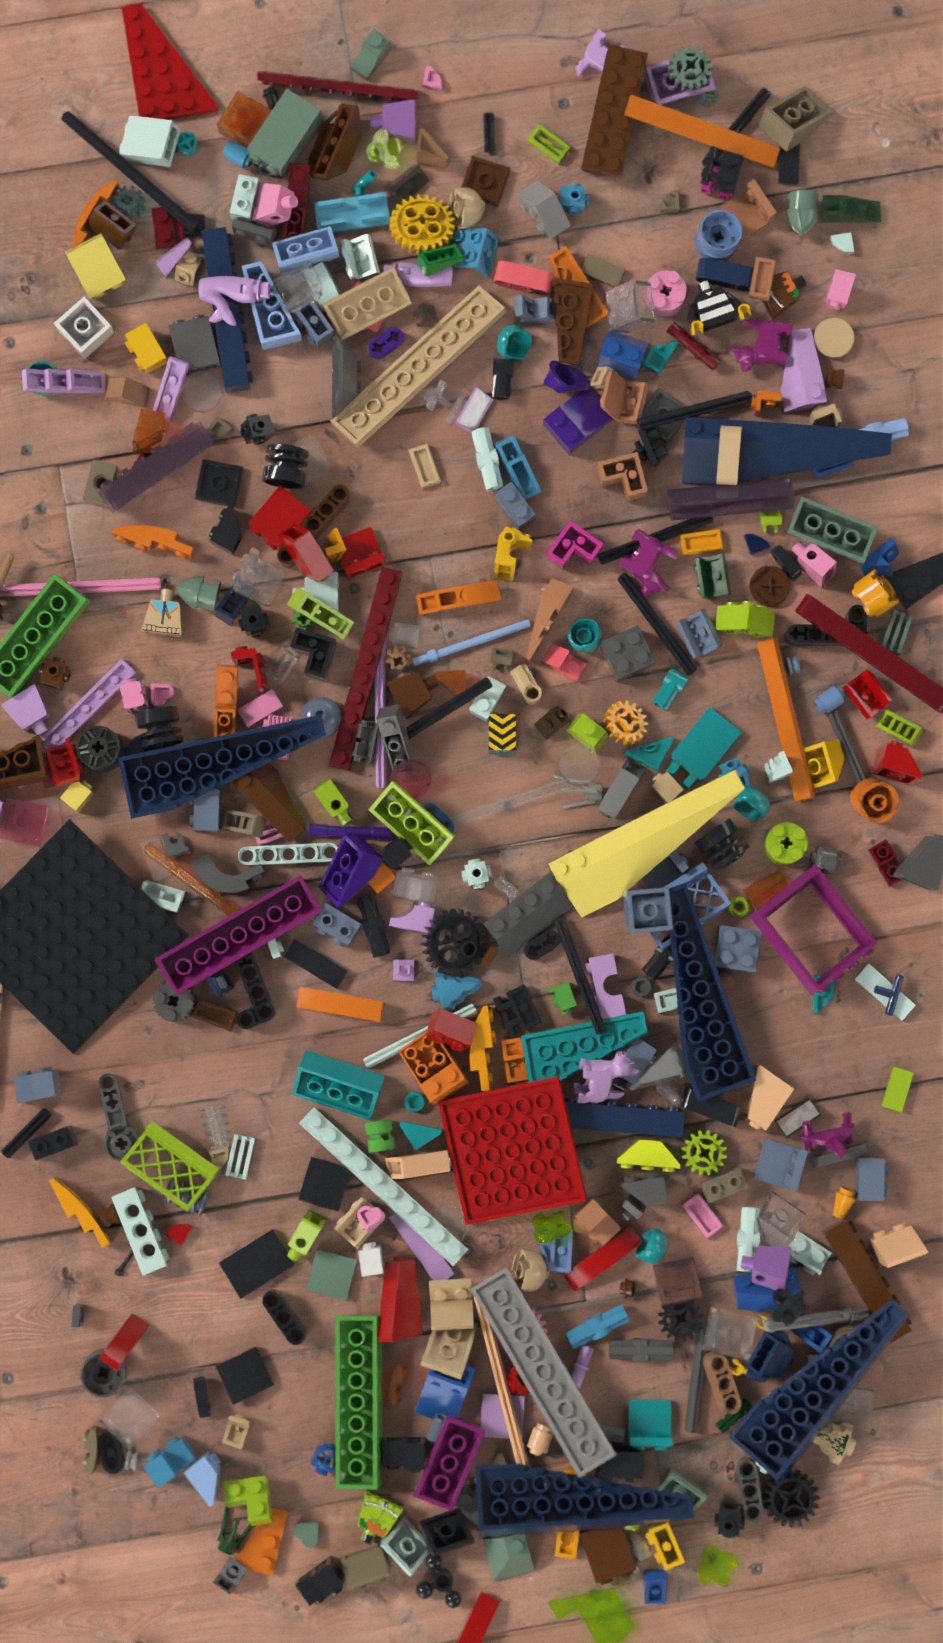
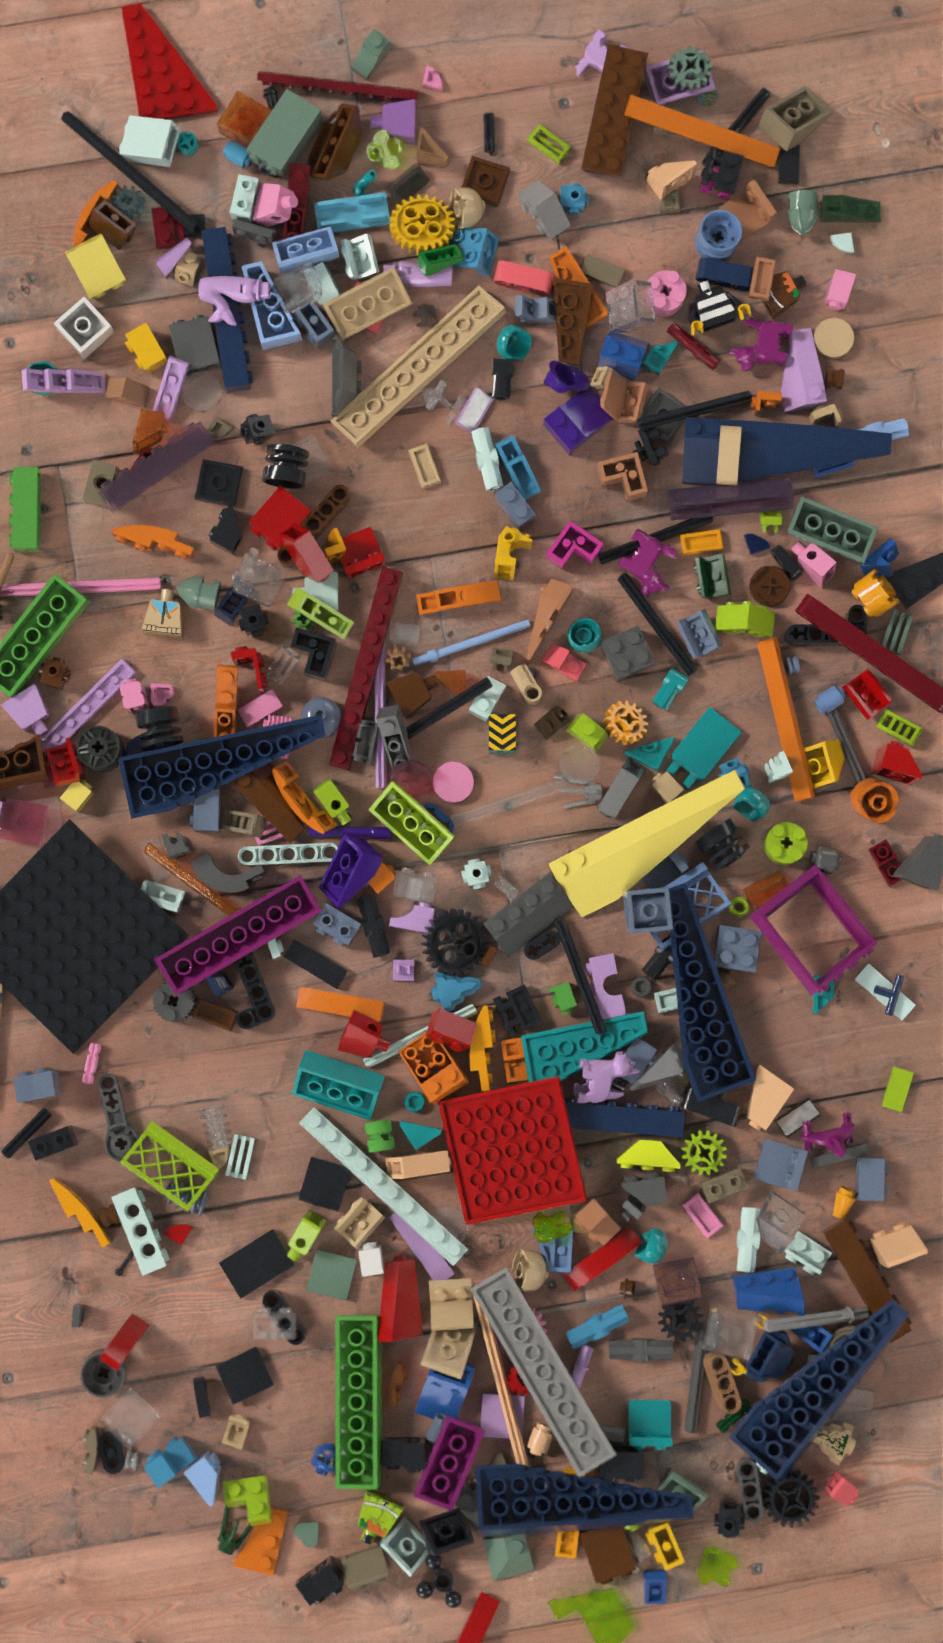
(26, 509): none -> bright green brick
(91, 1063): none -> bright pink axle
(230, 1575): bracket -> none
(275, 1331): none -> clear brick
(299, 802): none -> orange slope
(362, 1036): none -> red torso
(370, 1217): bright pink tile -> none
(383, 339): dark purple beam -> none
(396, 852): black brick -> none
(453, 782): none -> bright pink tile
(670, 177): none -> light nougat slope
(769, 1266): medium lavender torso -> none
(786, 1302): black hips -> none
(841, 1489): none -> coral slope

